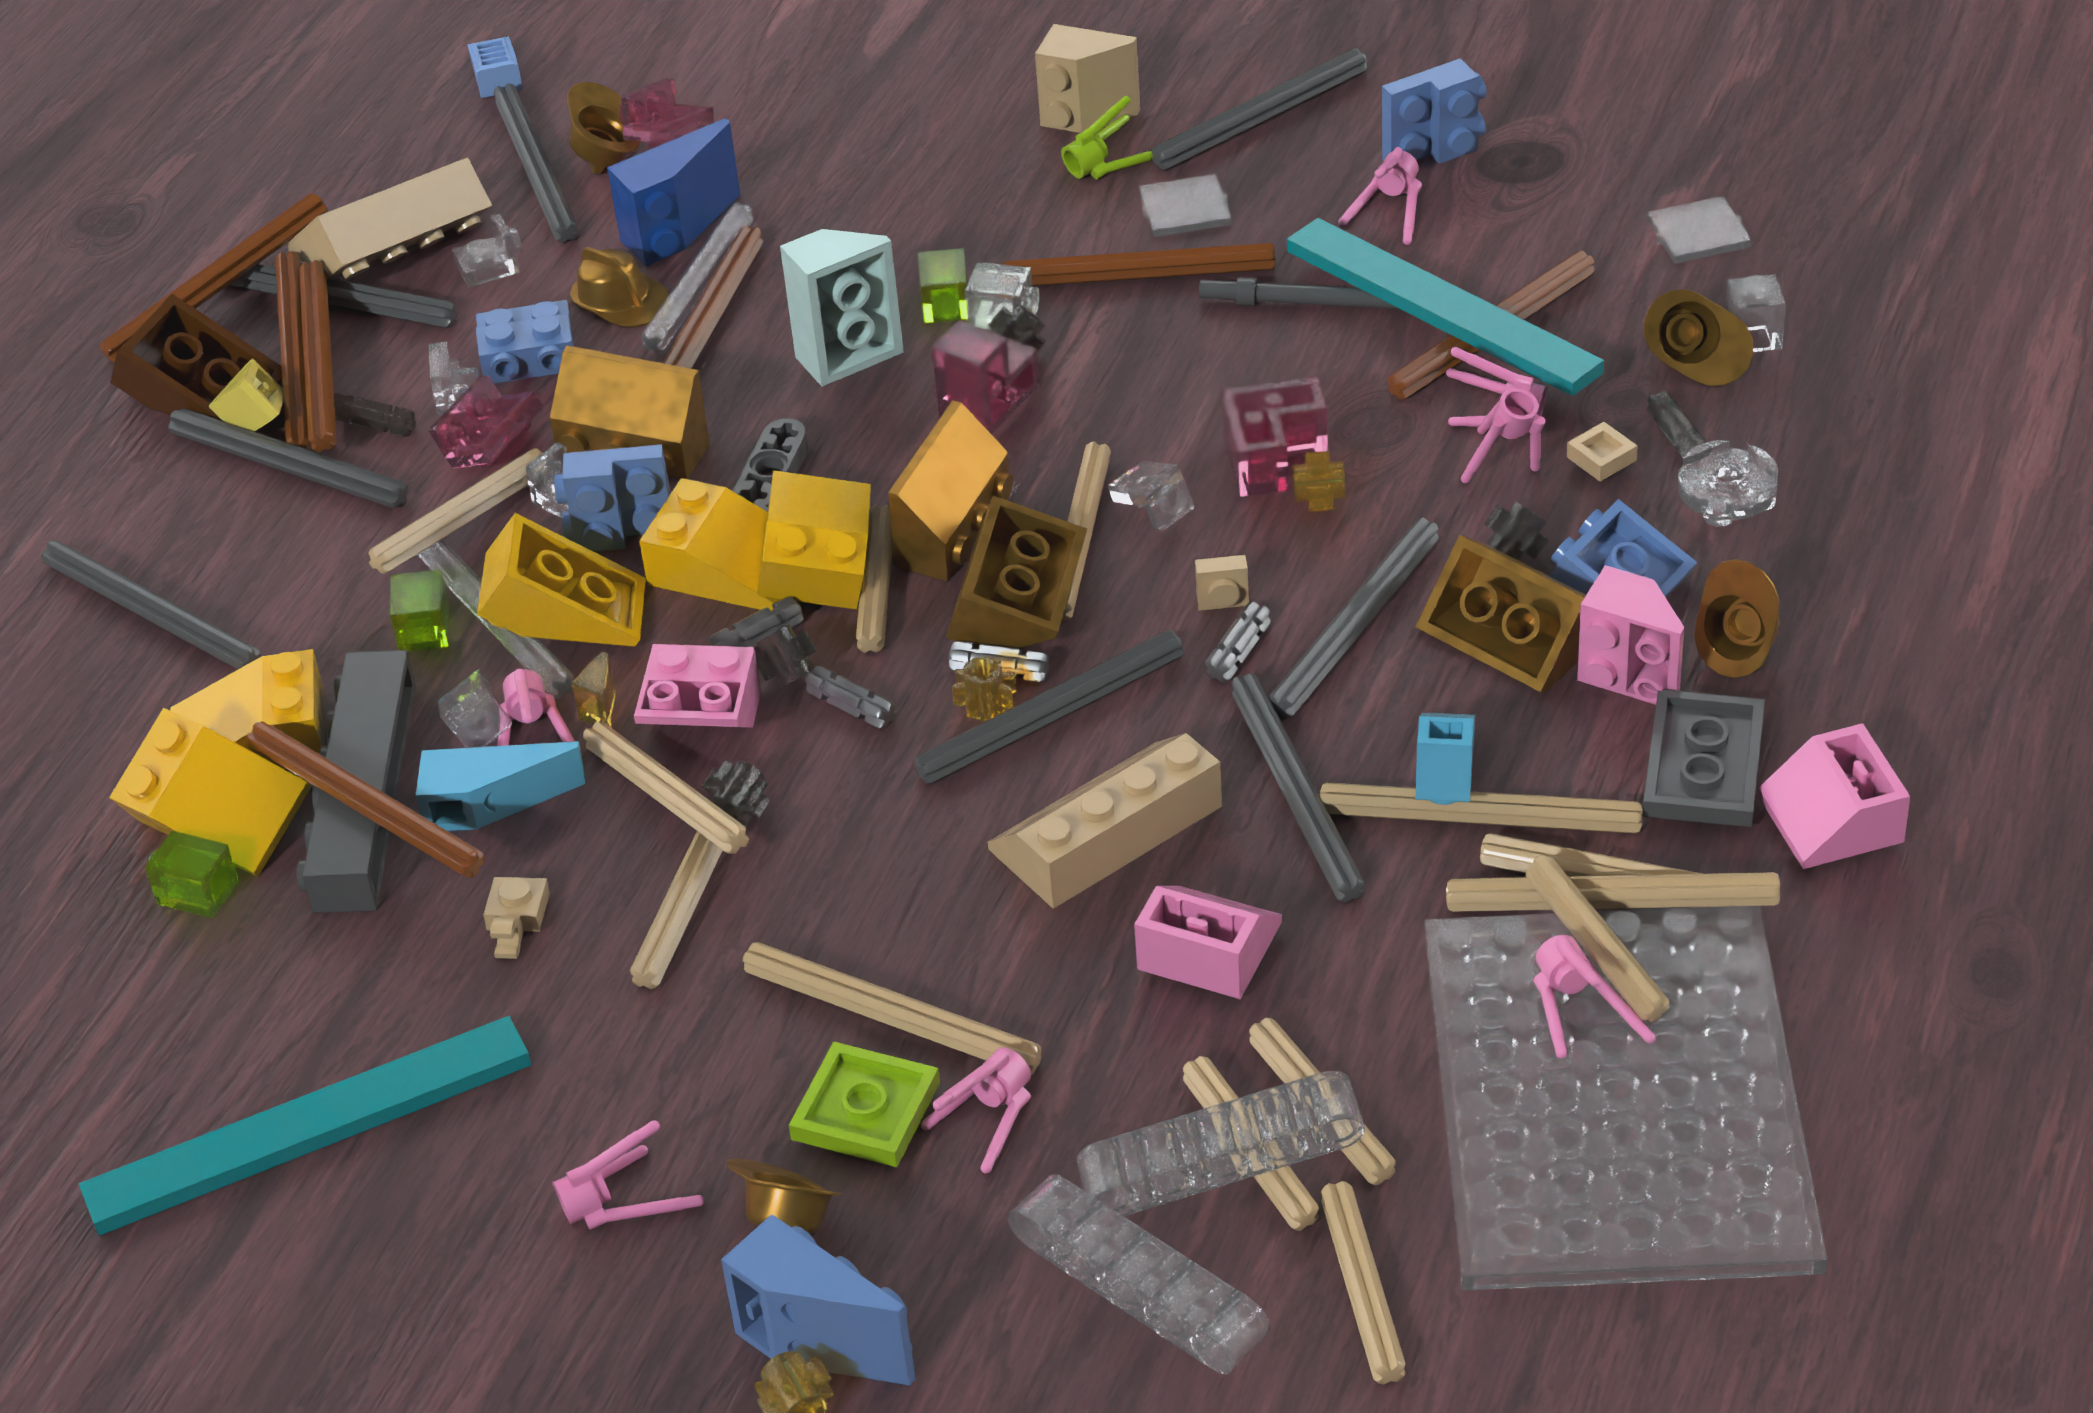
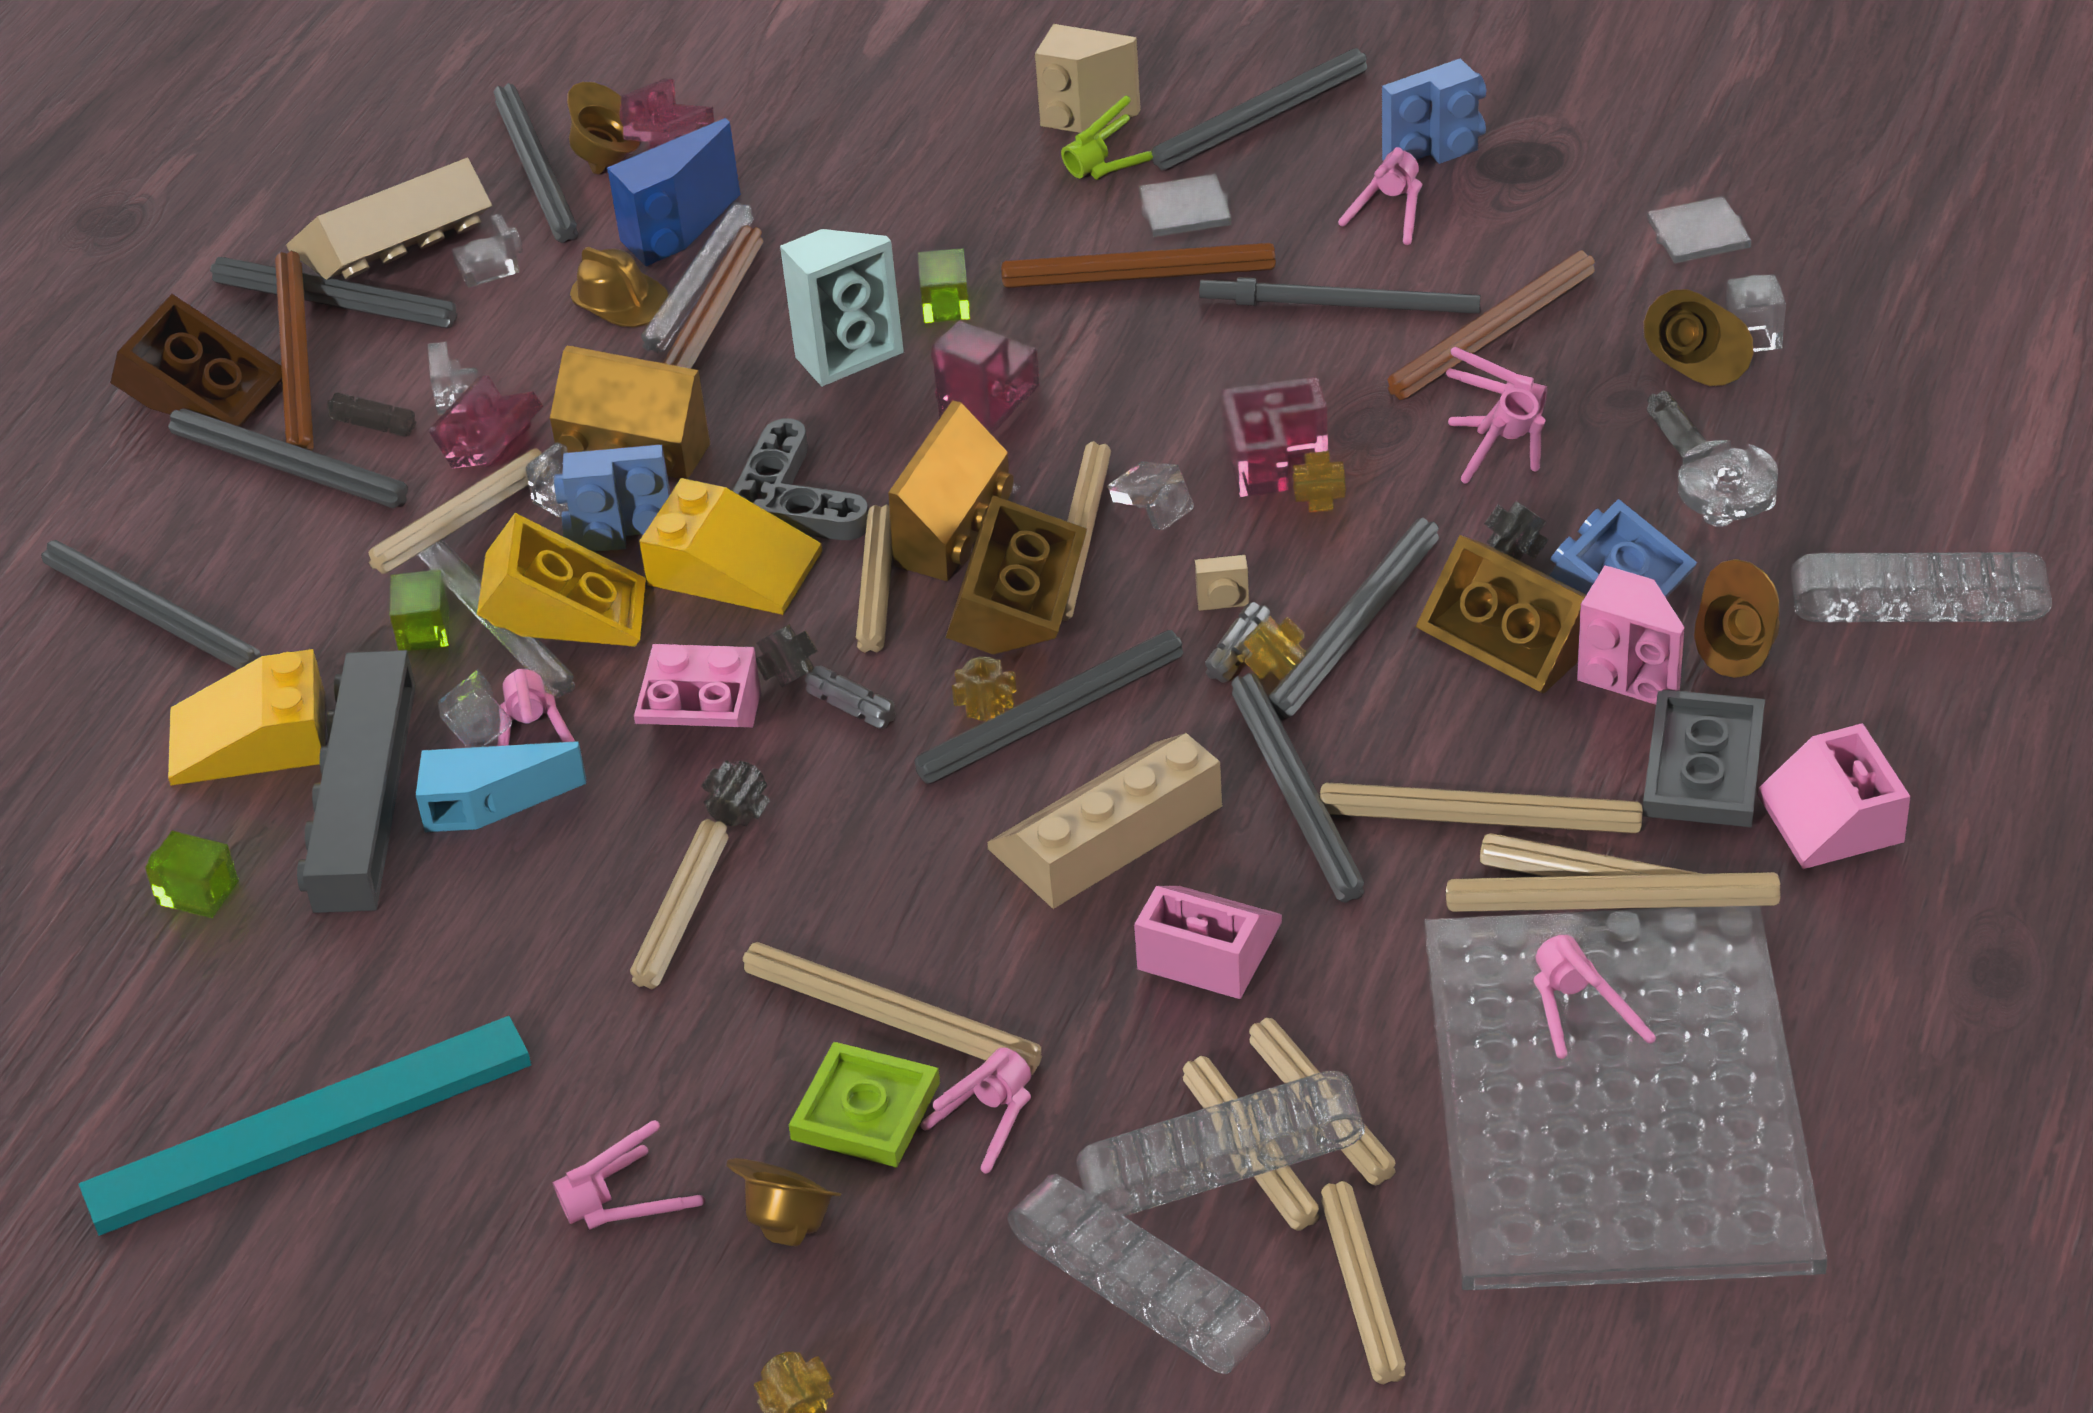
(210, 789): yellow slope -> none
(229, 266): dark orange axle -> none
(249, 398): light yellow slope -> none
(317, 356): dark orange axle -> none
(366, 799): dark orange axle -> none
(494, 65): light blue slope -> none
(513, 908): tan plate -> none
(523, 340): medium blue plate -> none
(595, 691): clear yellow slope -> none
(666, 788): tan axle -> none
(759, 625): flat silver axle -> none
(806, 1301): medium blue slope -> none
(815, 540): yellow slope -> none
(998, 286): clear brick -> none
(1019, 326): clear smoke gear -> none
(1032, 665): flat silver axle -> none
(1274, 647): none -> clear yellow gear
(1444, 757): medium azure slope -> none
(1446, 307): teal tile -> none
(1597, 939): tan axle -> none
(1602, 451): tan plate -> none
(1921, 587): none -> clear beam

